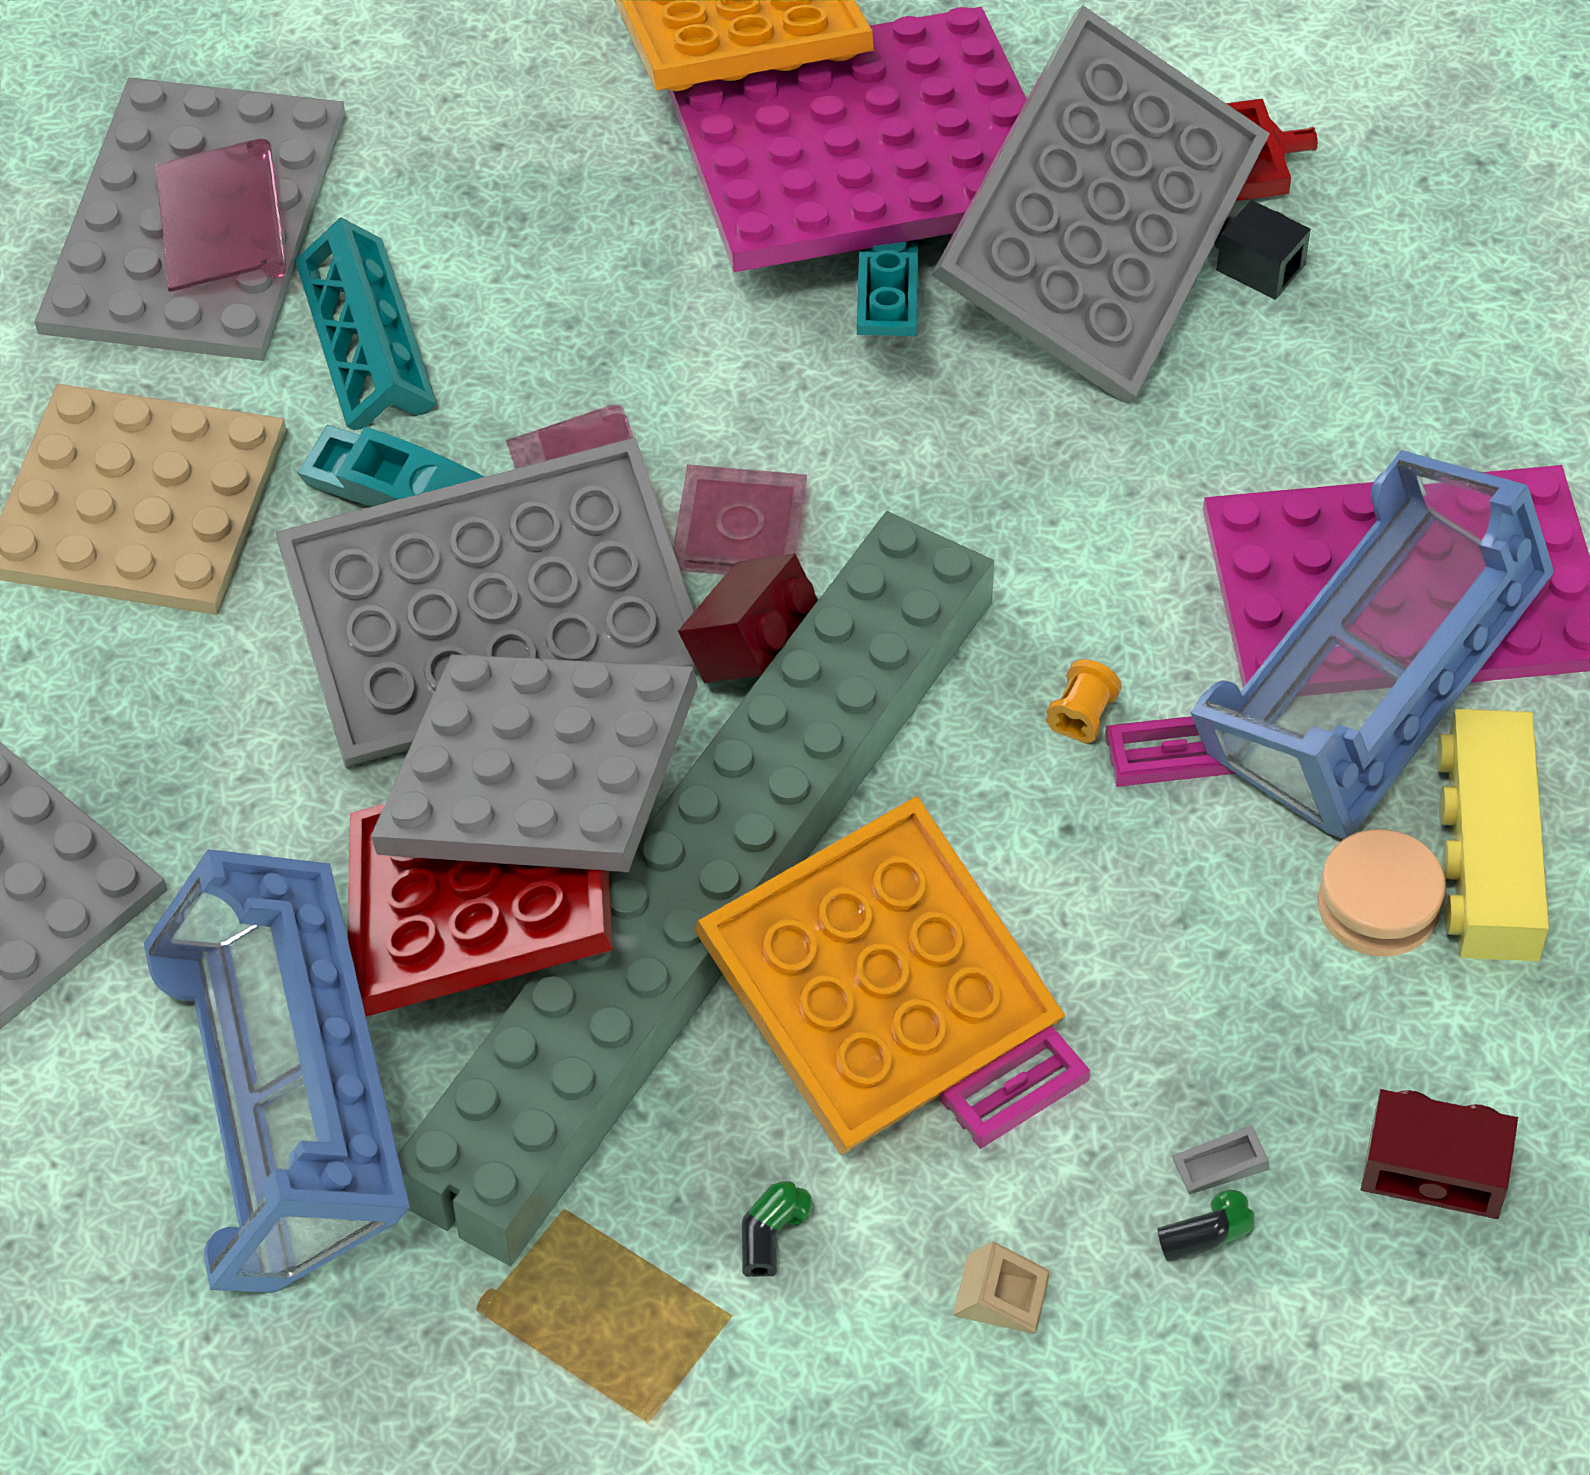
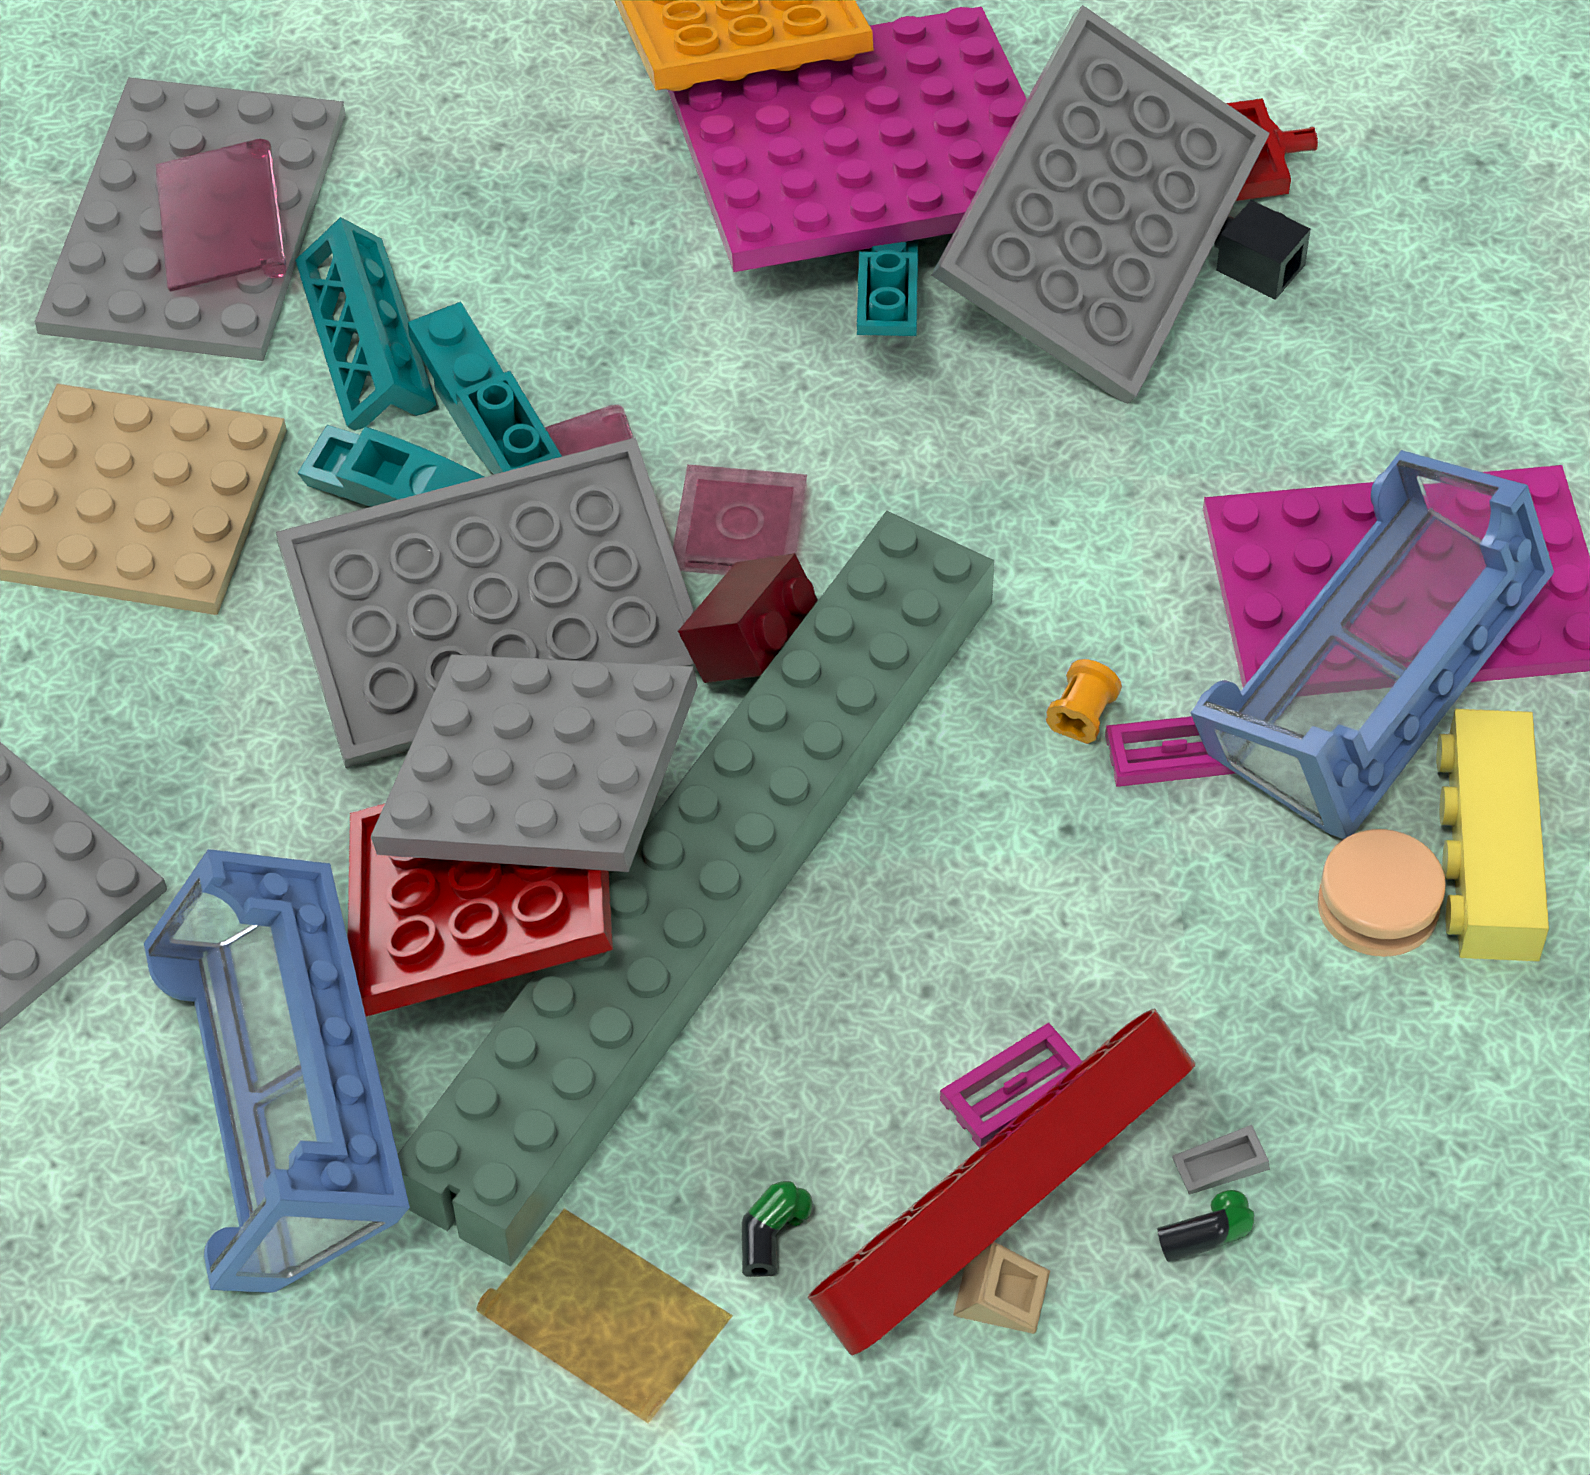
(477, 392): none -> teal slope
(878, 973): light orange plate -> none
(1000, 1182): none -> red beam
(1440, 1153): dark red brick -> none

